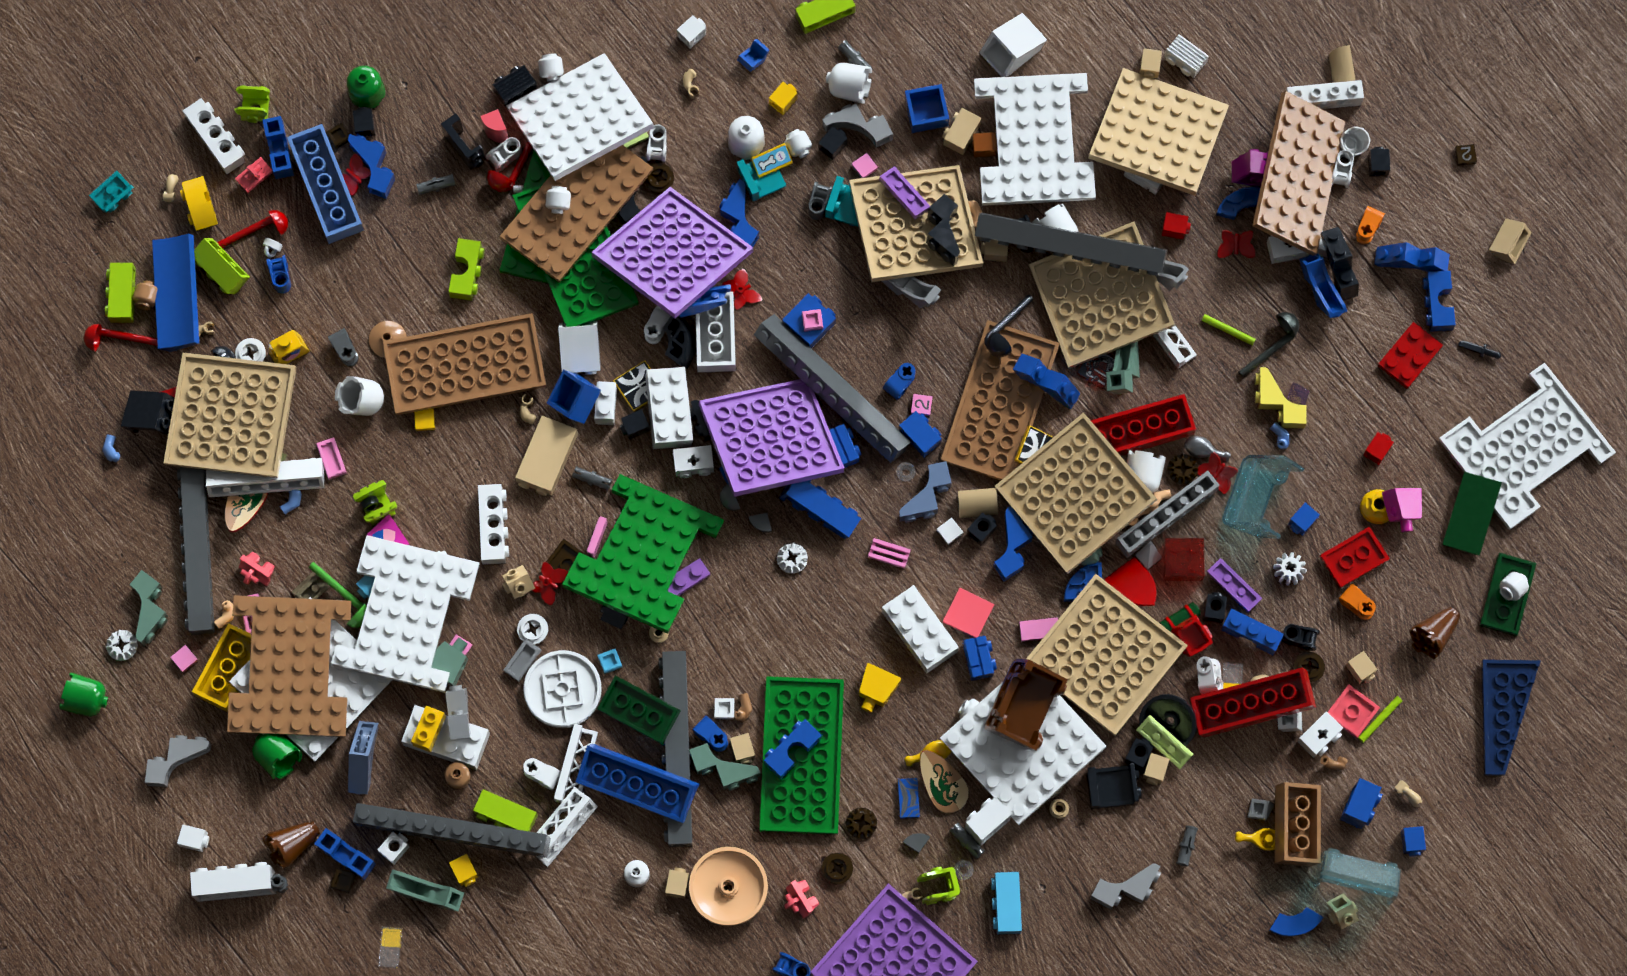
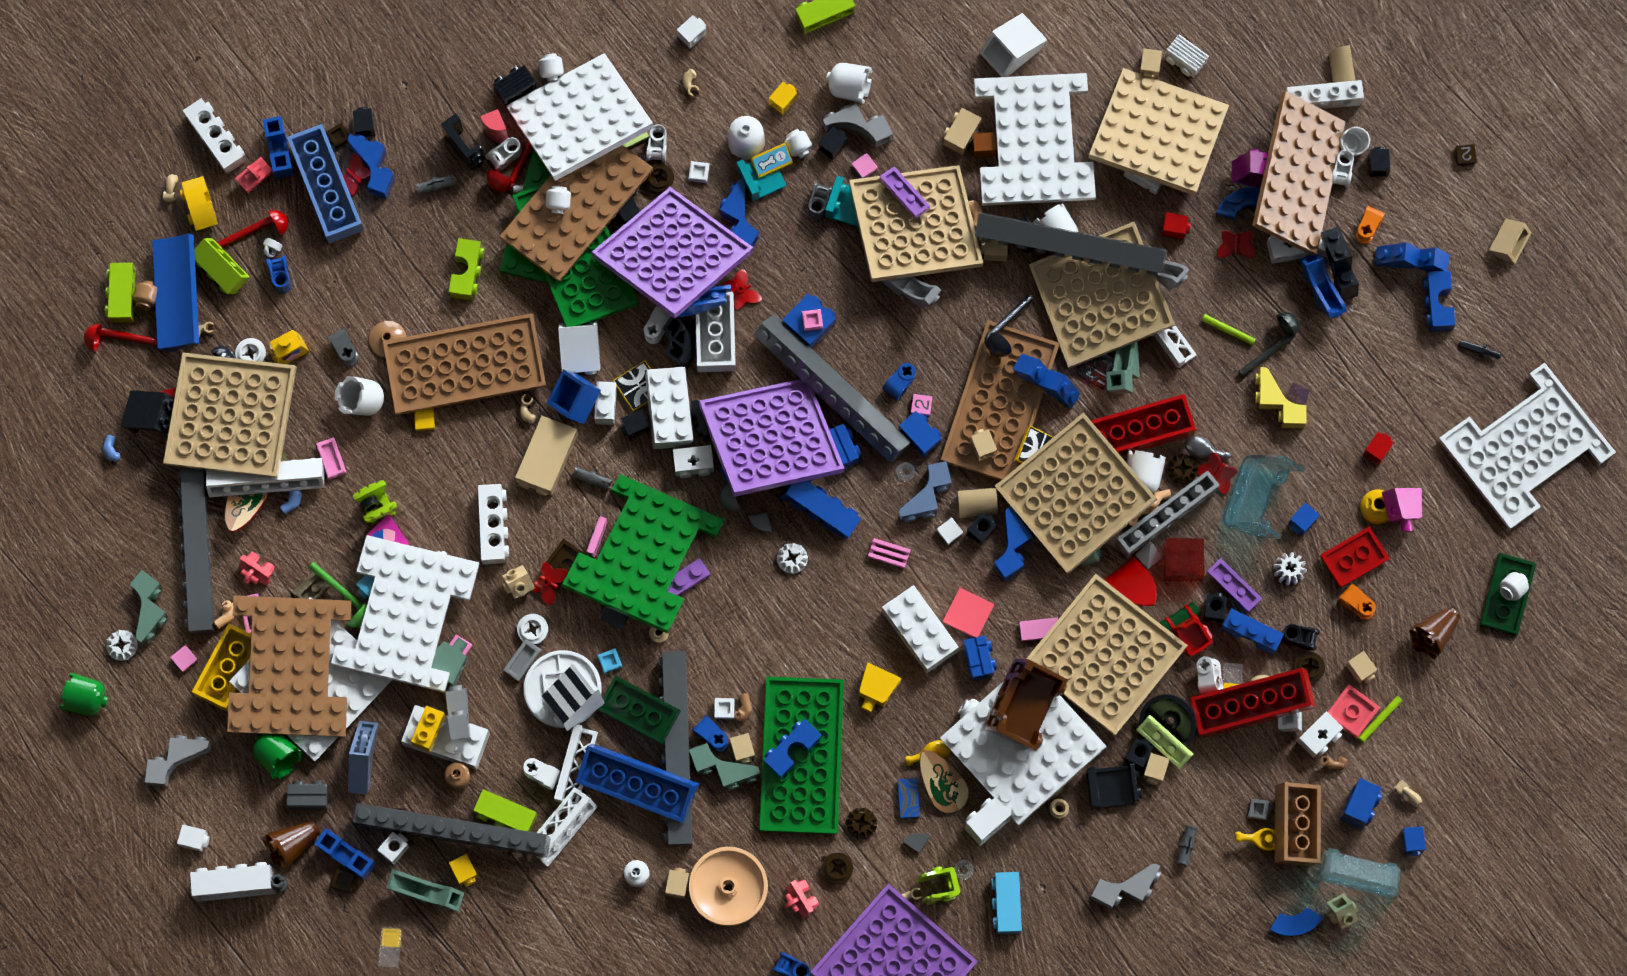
(111, 192): teal bracket -> none
(253, 96): lime piece -> none
(307, 796): none -> dark grey brick
(365, 87): green cylinder -> none
(572, 697): none -> white slope
(699, 172): none -> white tile
(754, 55): blue bracket -> none
(853, 55): dark grey pin -> none
(926, 108): blue piece -> none
(941, 236): black arch -> none
(967, 840): dark grey pin -> none
(983, 444): none -> tan brick
(1080, 580): blue tile -> none
(1282, 435): medium blue arm -> none
(1410, 355): red plate -> none
(1472, 513): dark green tile -> none
(1504, 702): dark blue wing -> none

